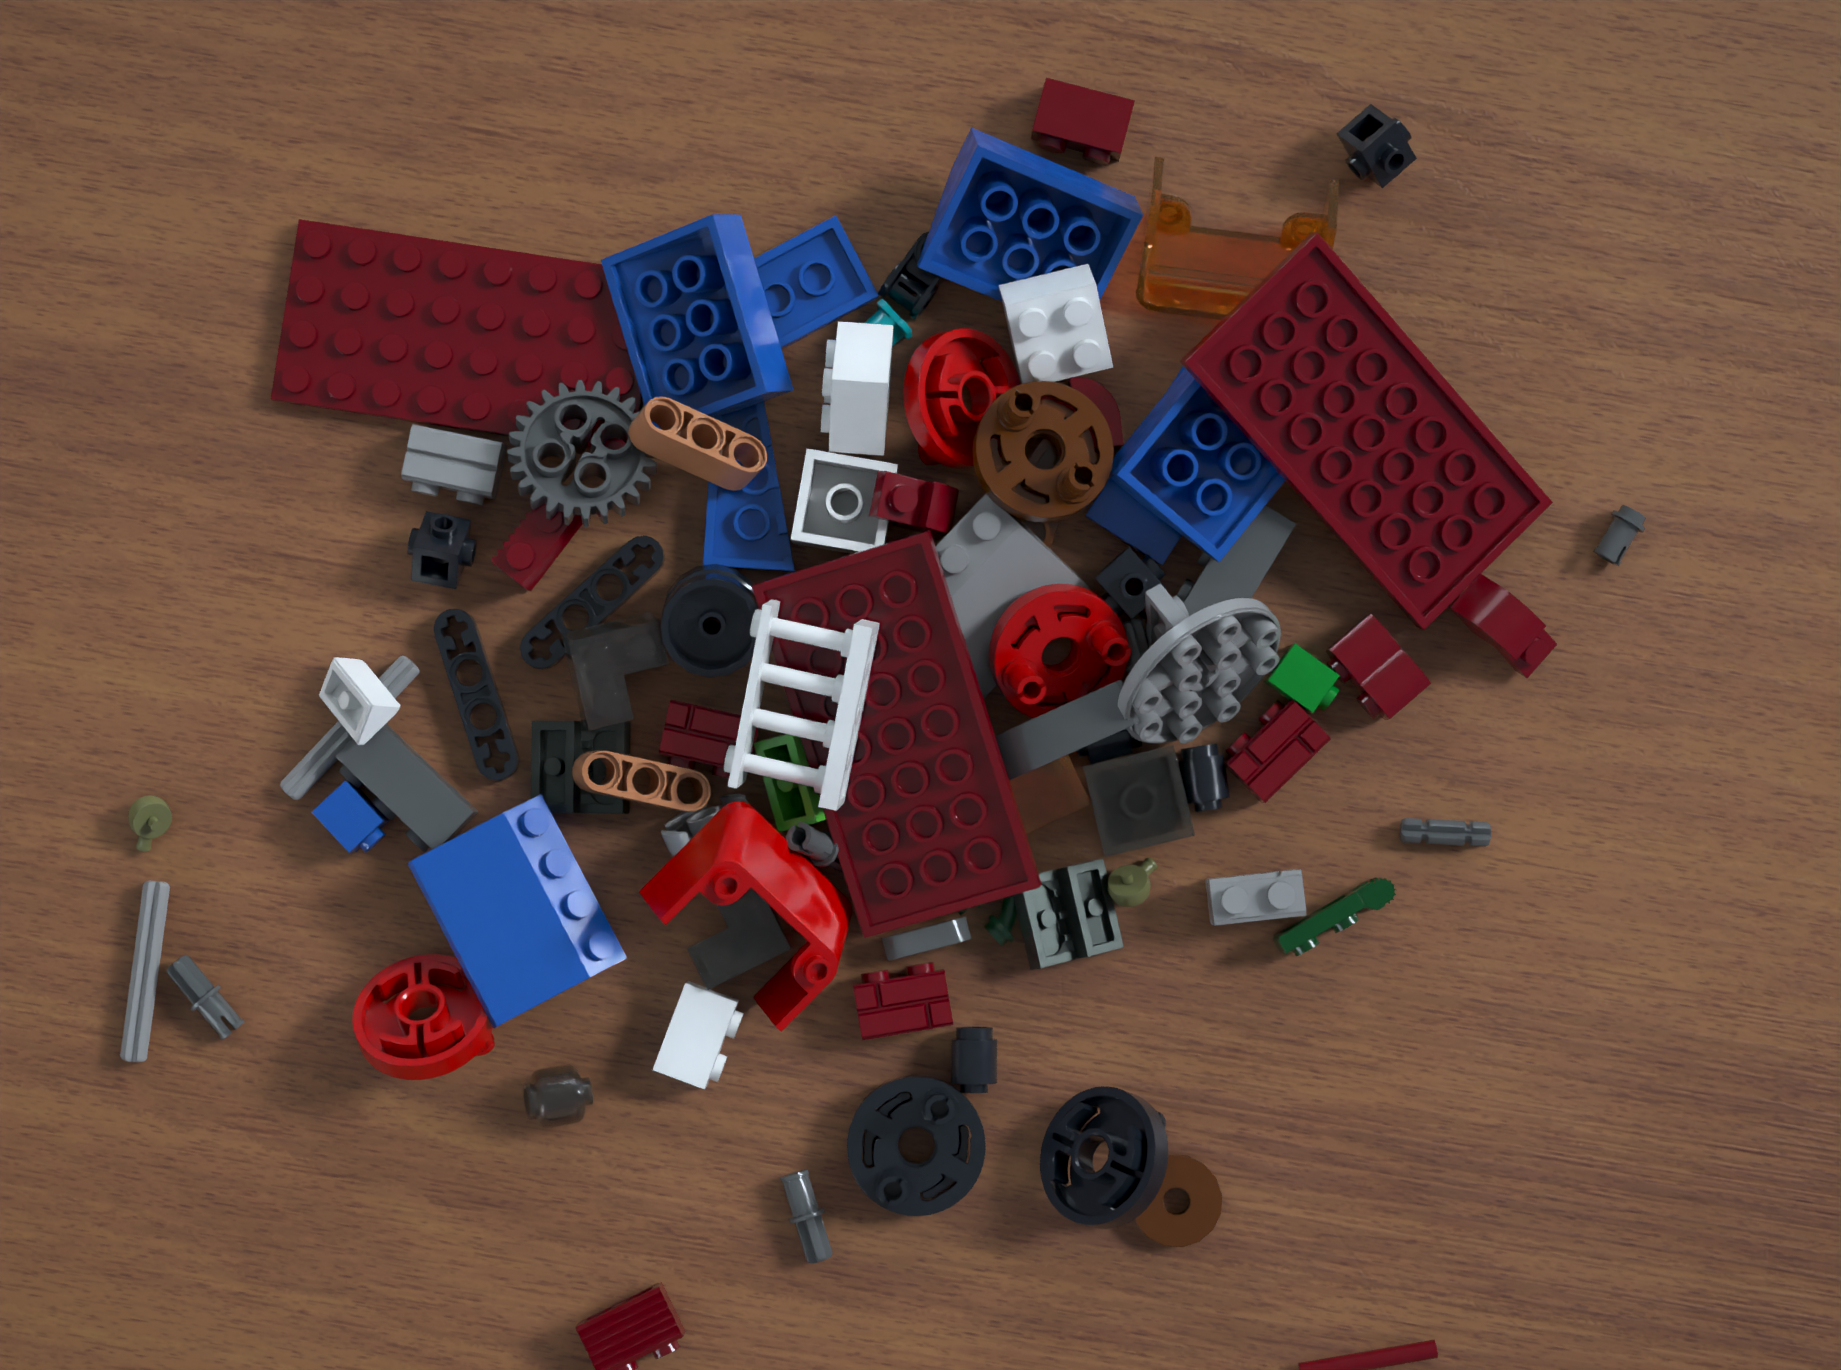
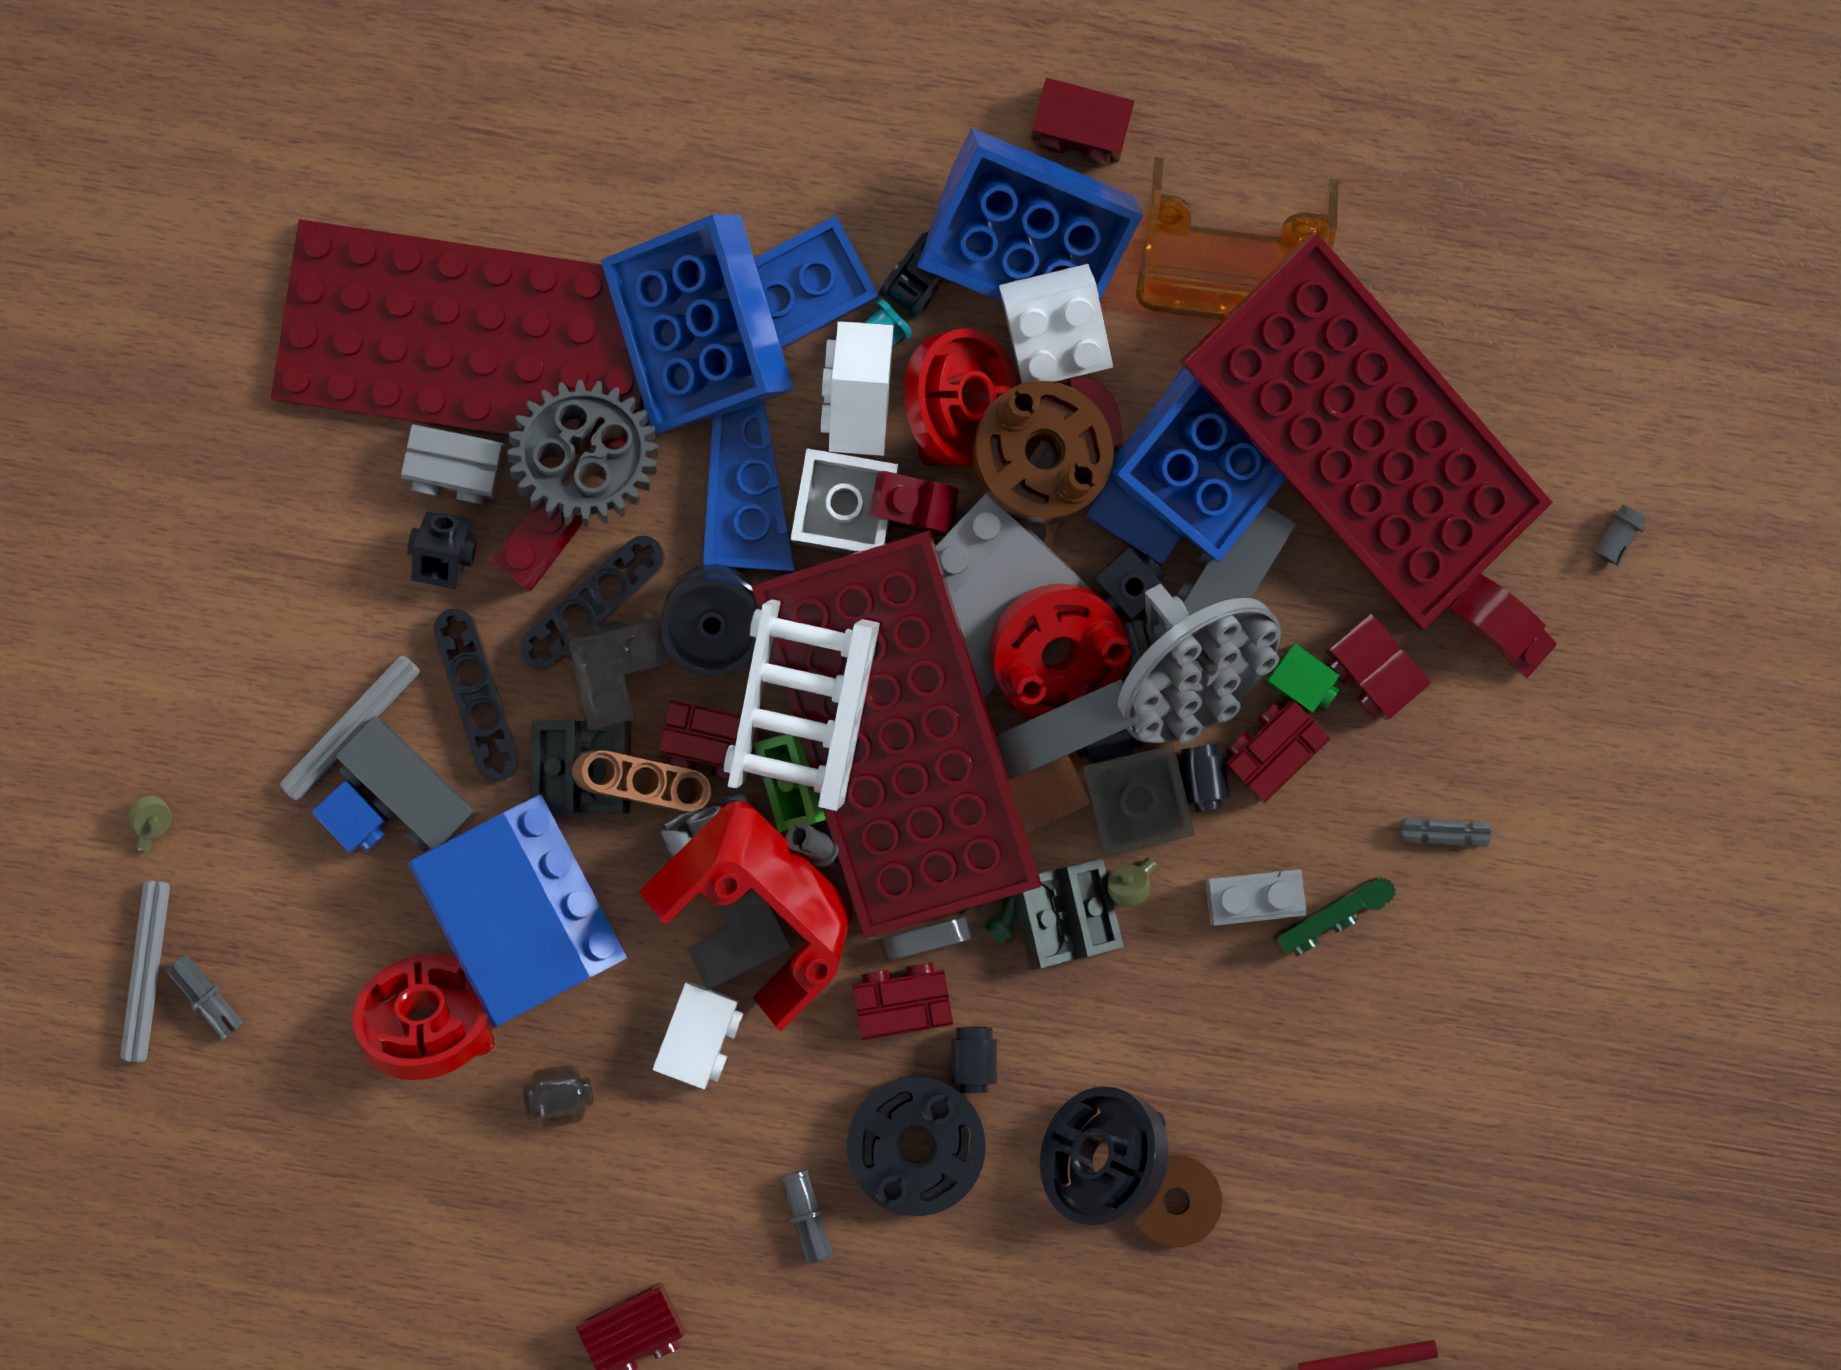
(357, 698): white slope -> none
(676, 445): nougat beam -> none
(1384, 151): black brick -> none

